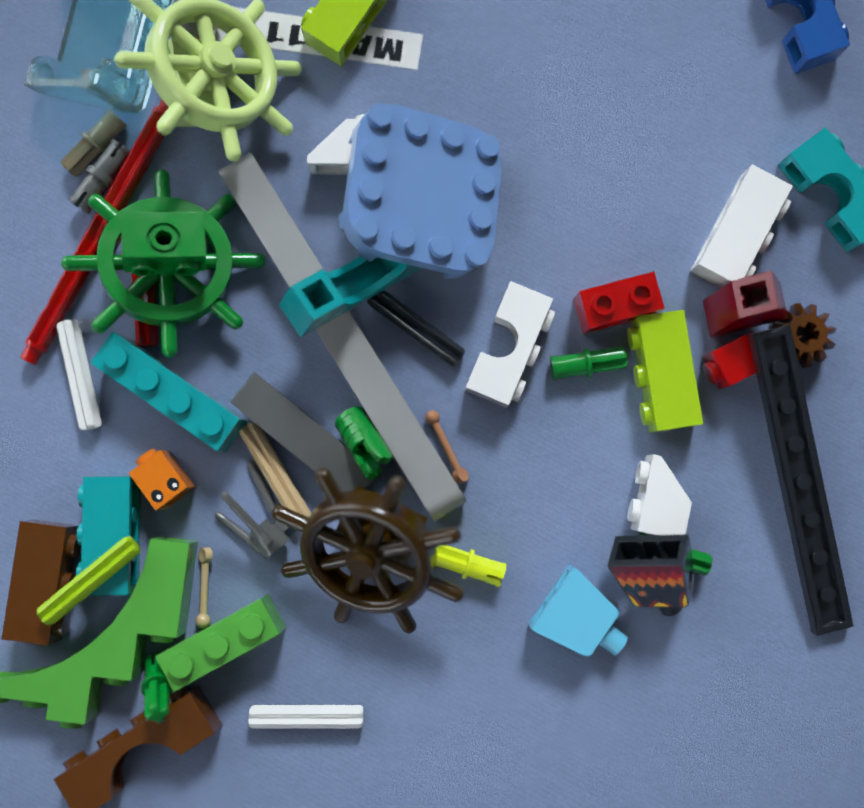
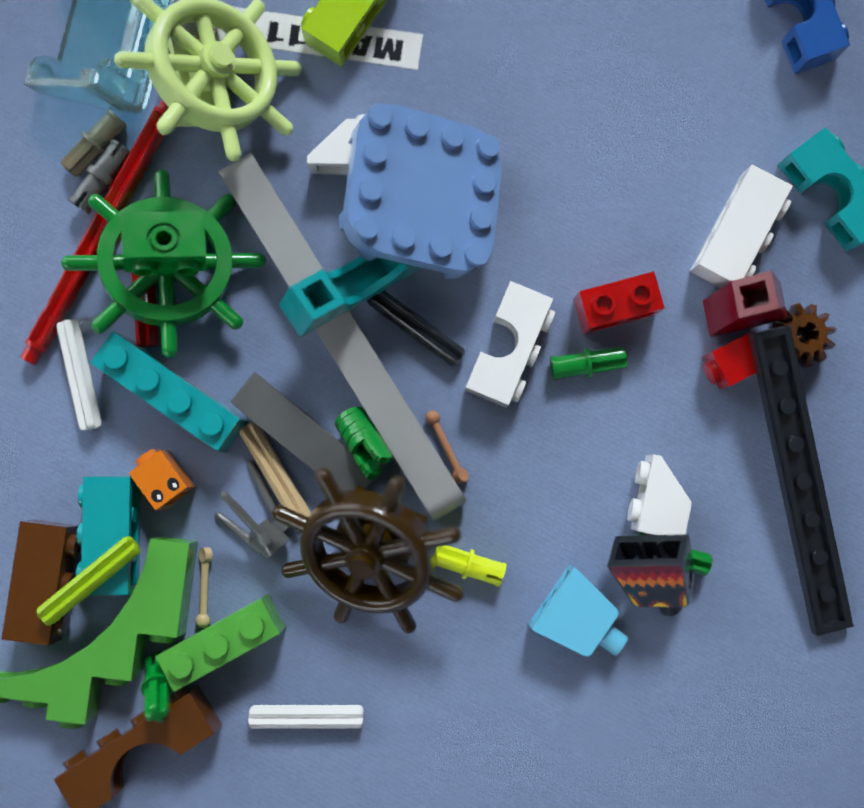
(665, 371): lime brick -> none

